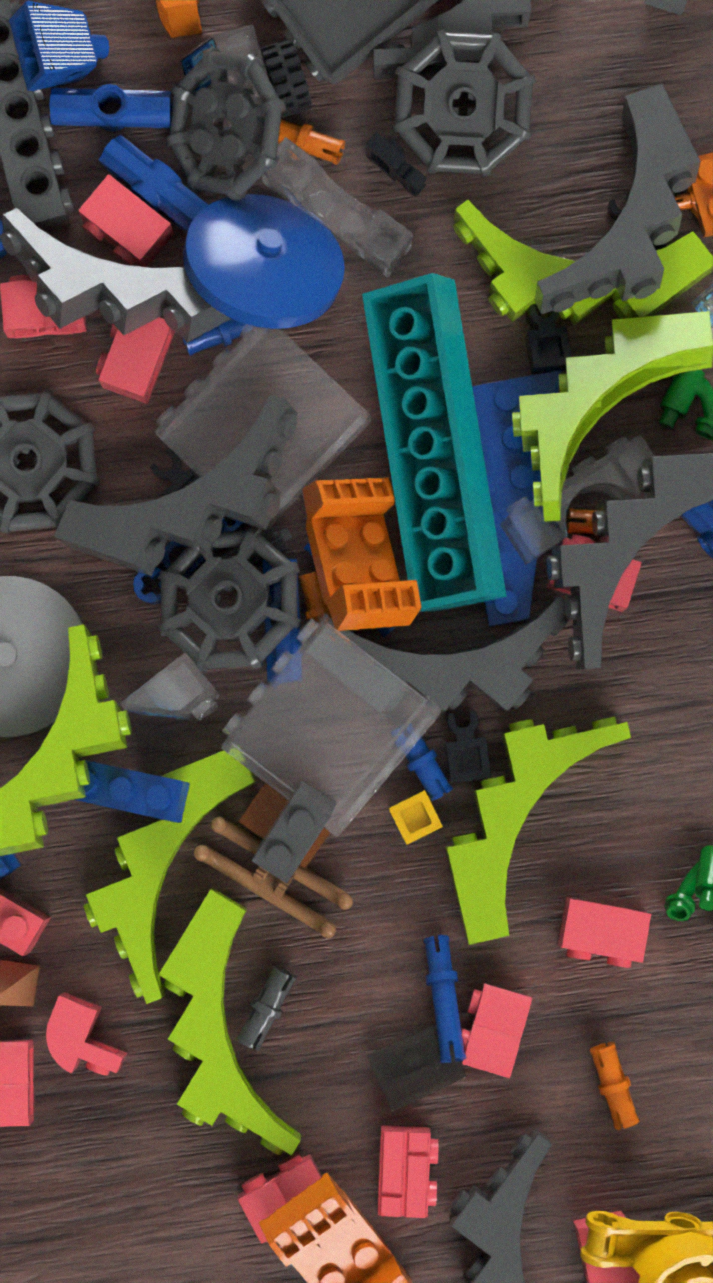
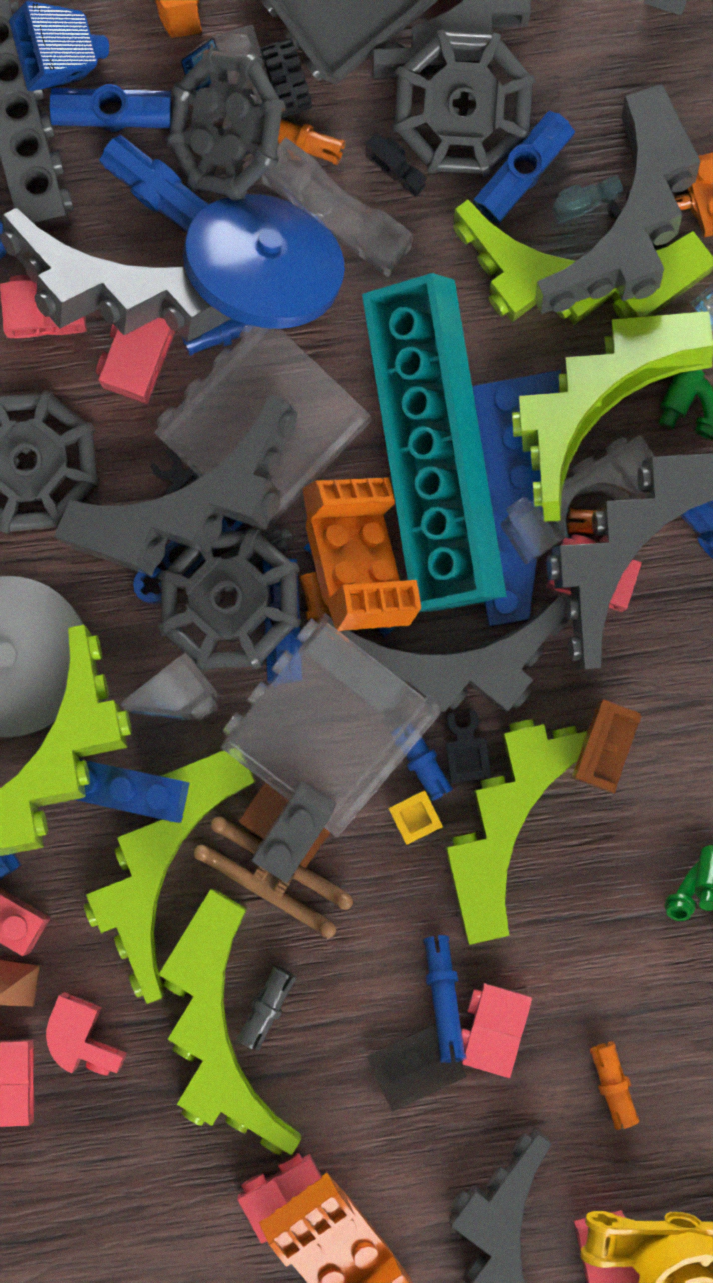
(125, 223): coral brick -> none
(405, 1170): coral brick -> none
(539, 150): none -> blue piece
(546, 344): black plate -> none
(578, 201): none -> clear light blue plate
(604, 931): coral brick -> none
(606, 746): none -> dark orange hinge

